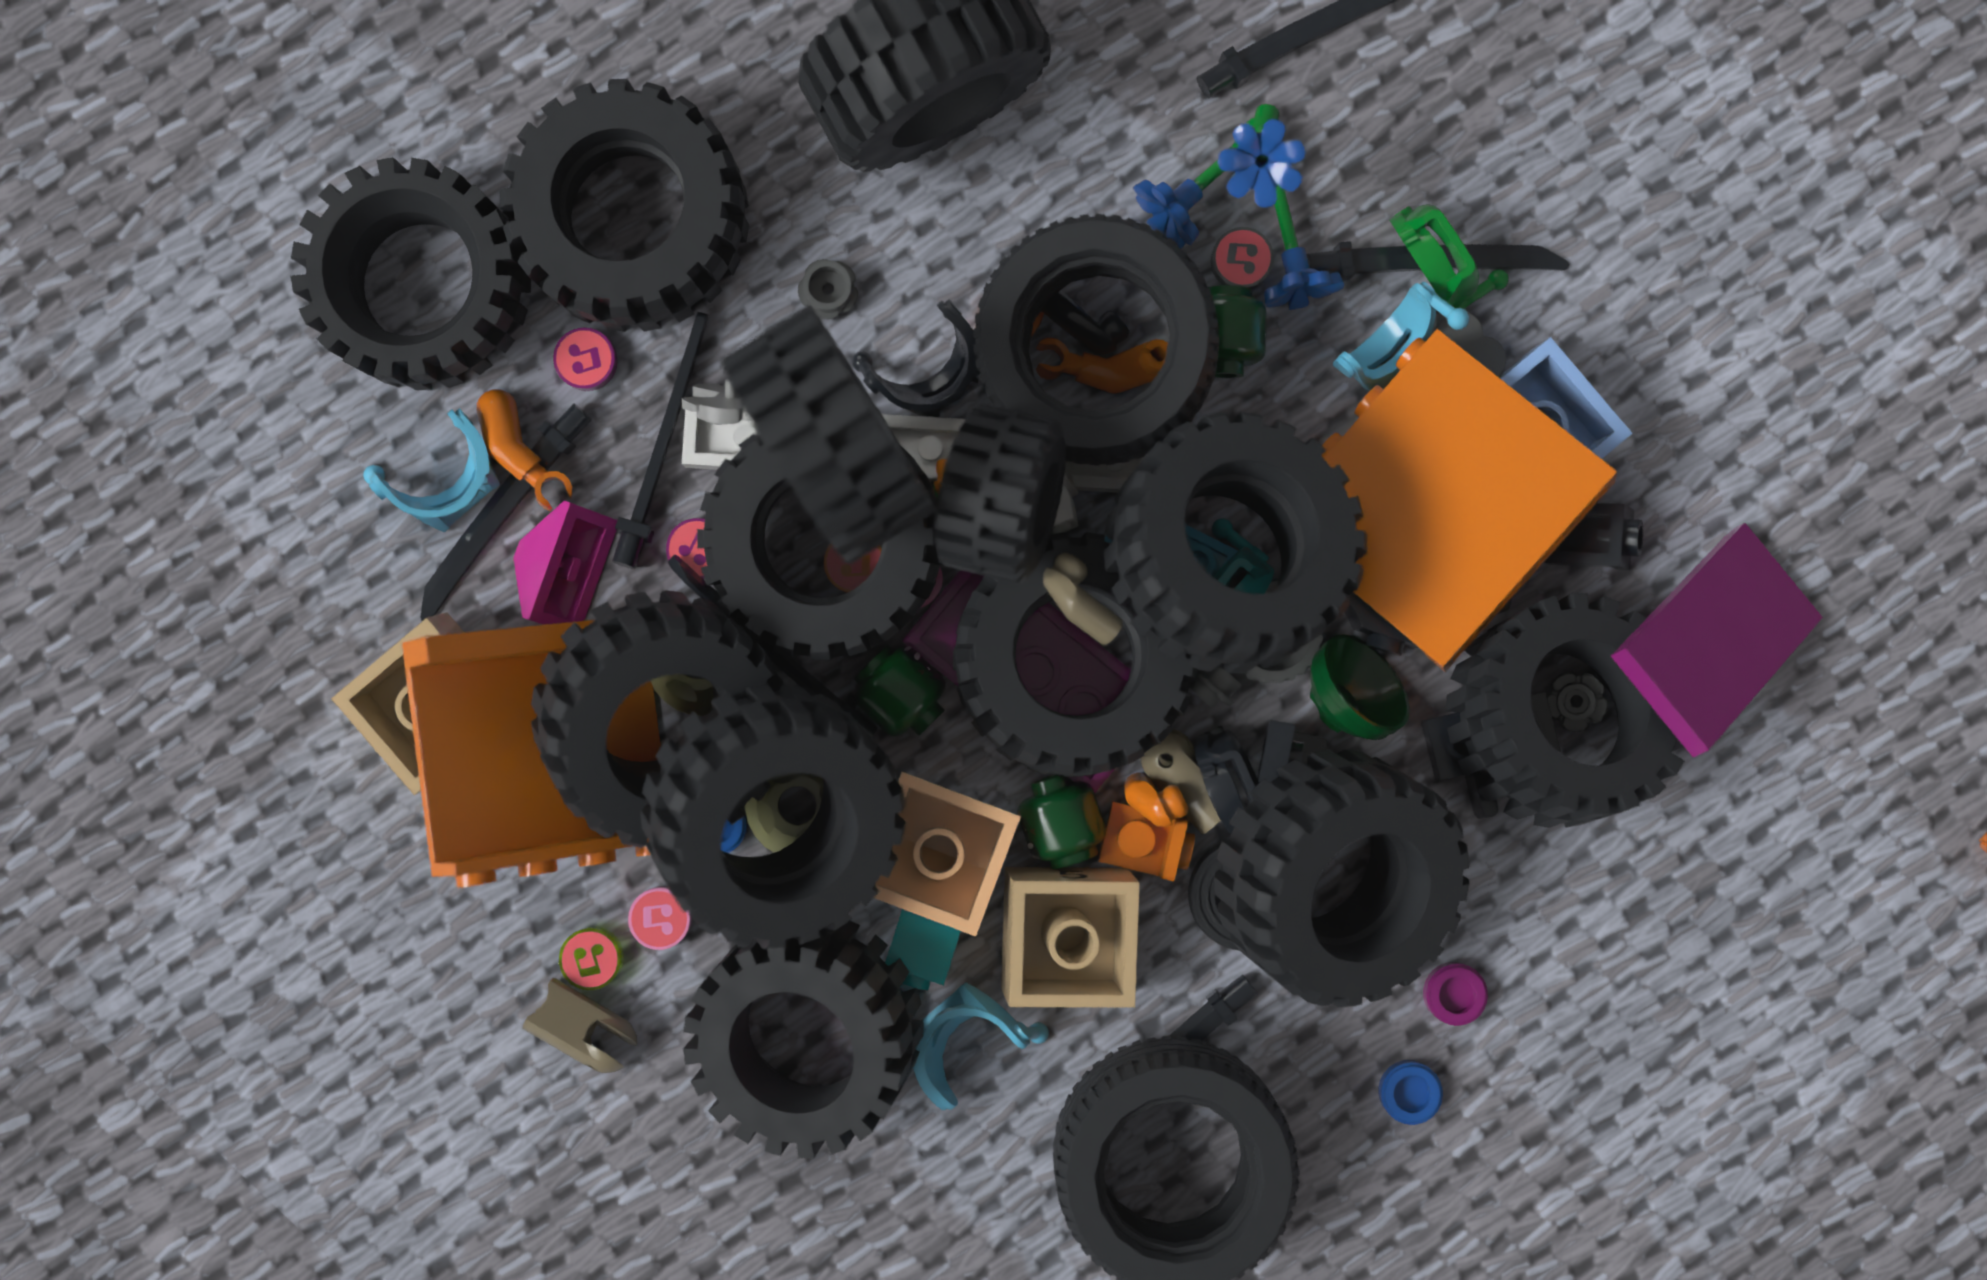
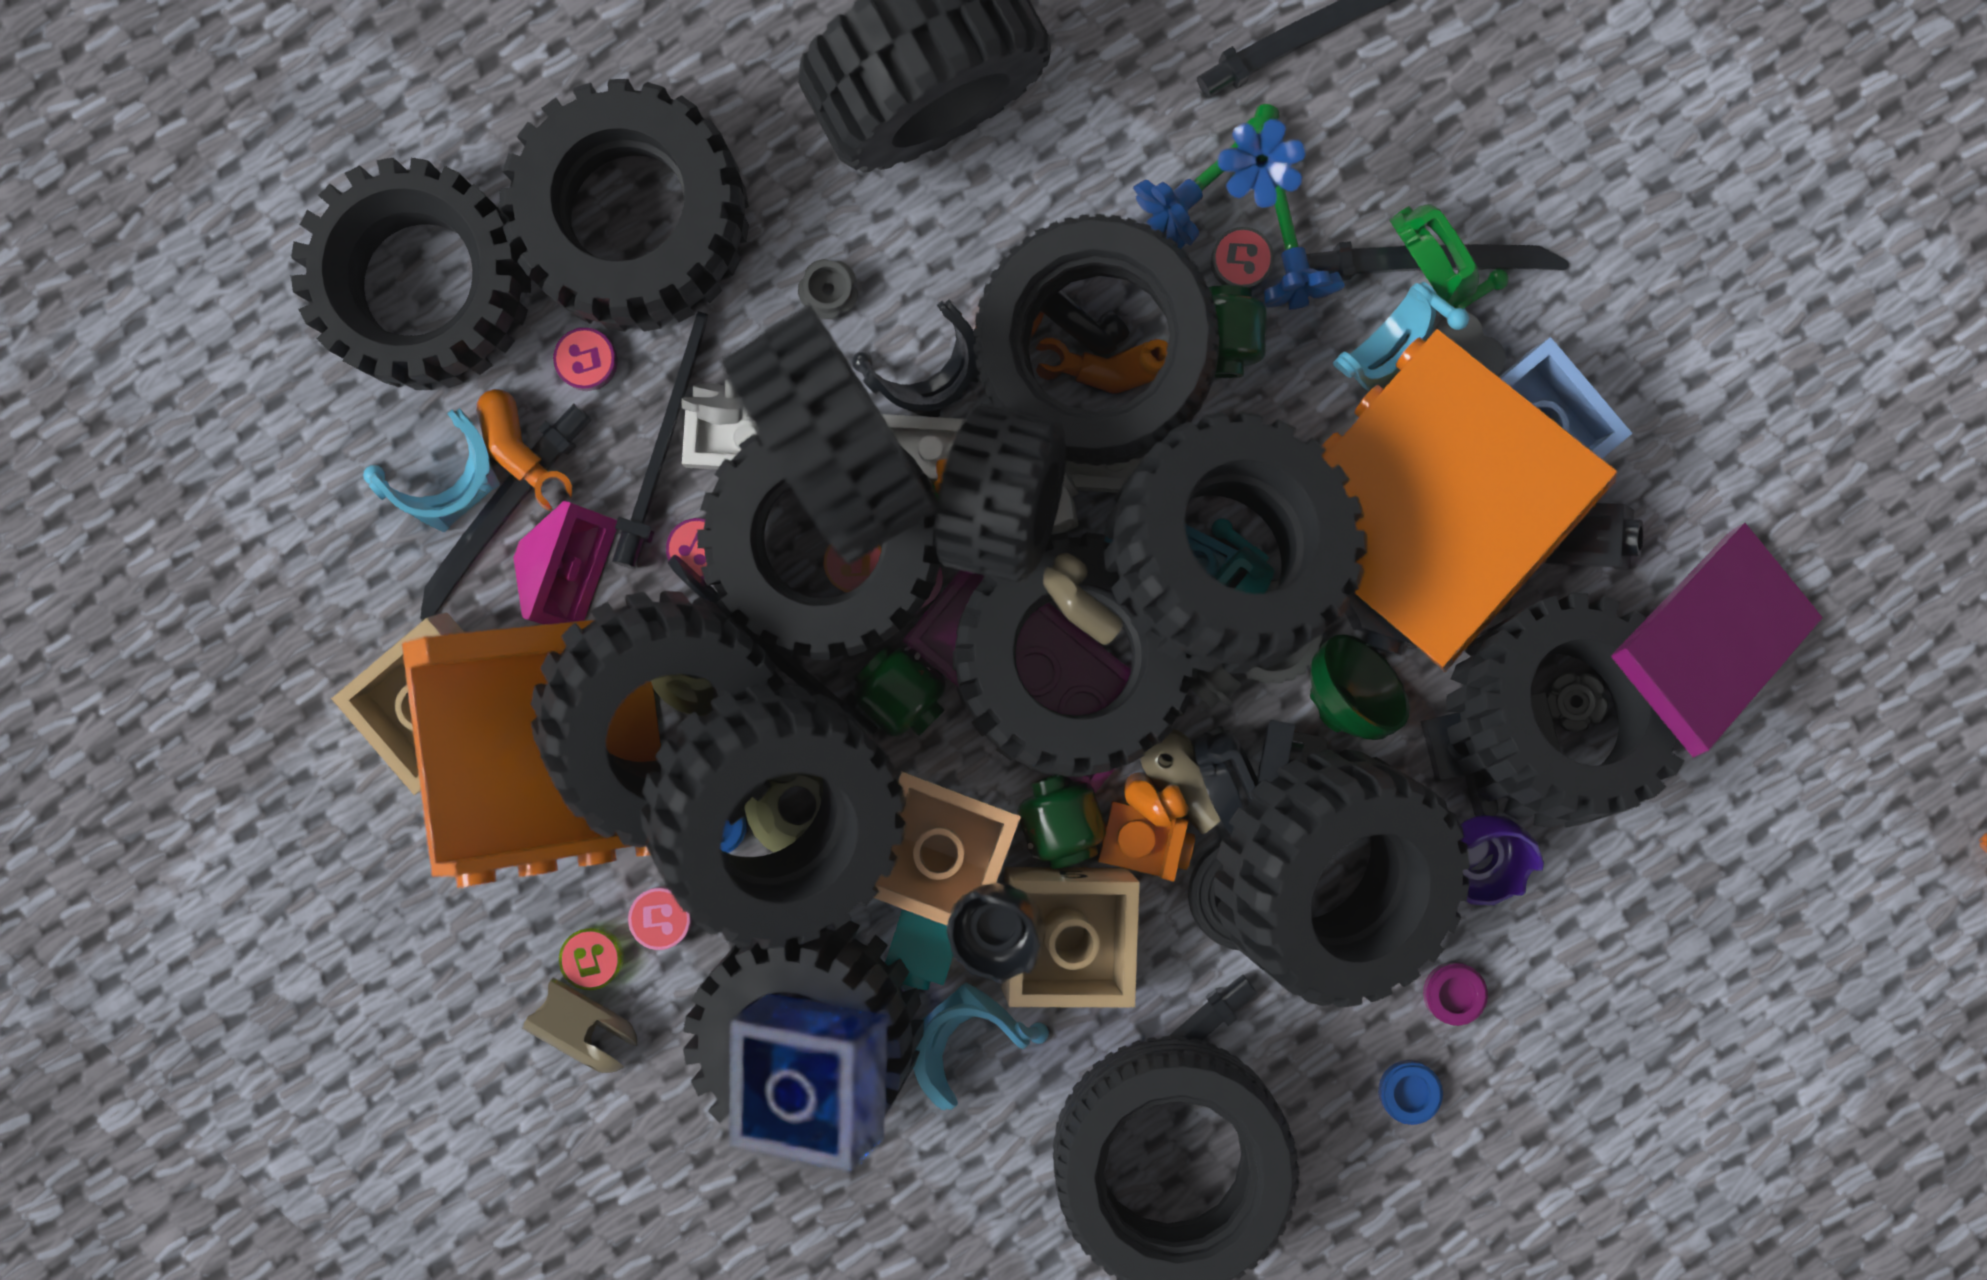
(807, 1081): none -> clear blue brick
(996, 931): none -> black hair
(1513, 859): none -> dark purple hair

